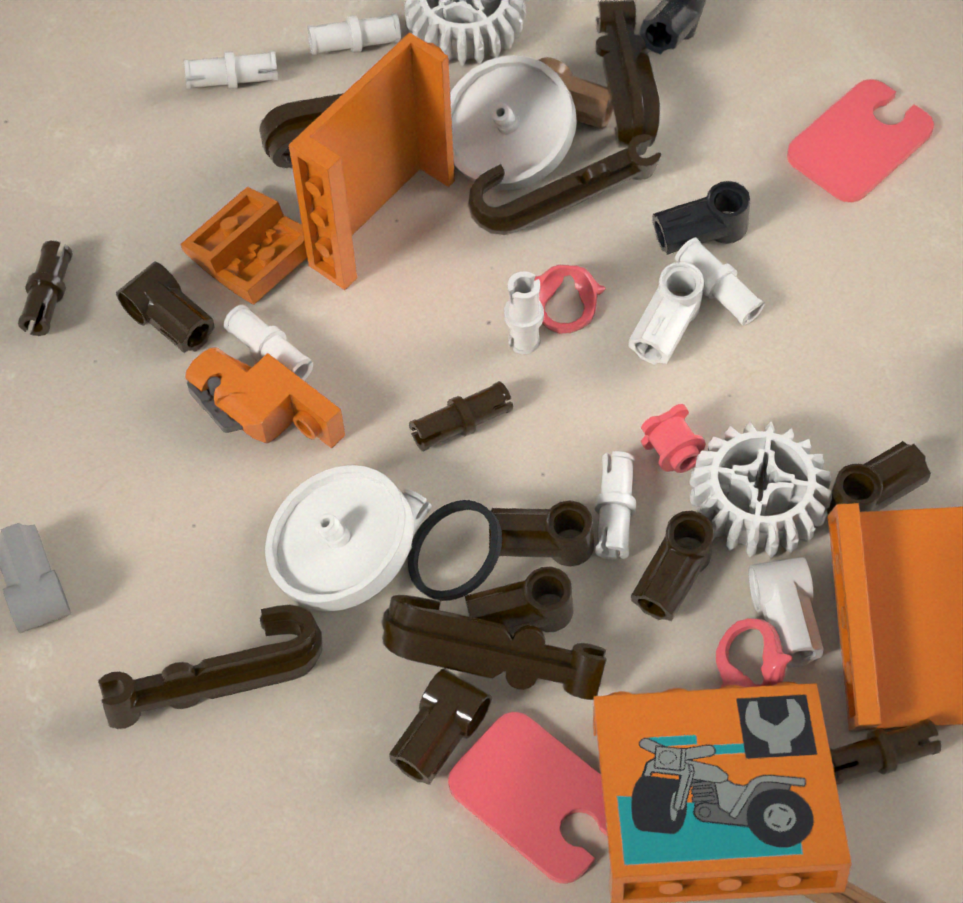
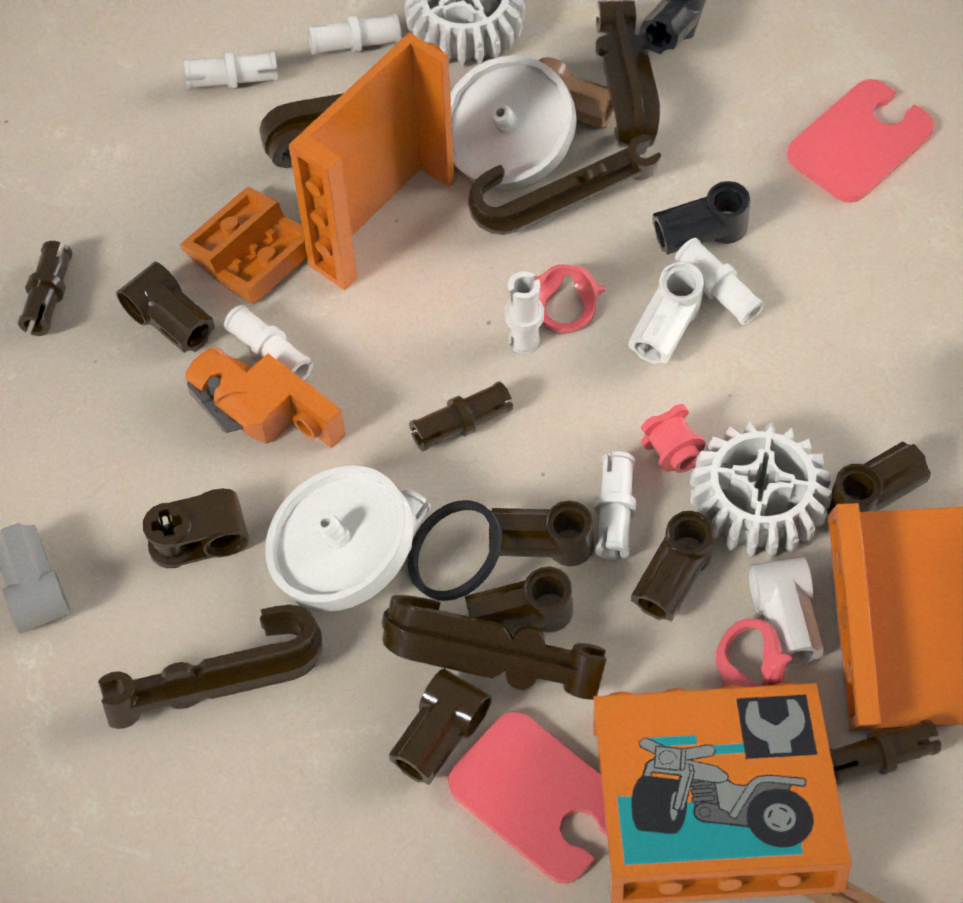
(201, 527): none -> dark brown piece

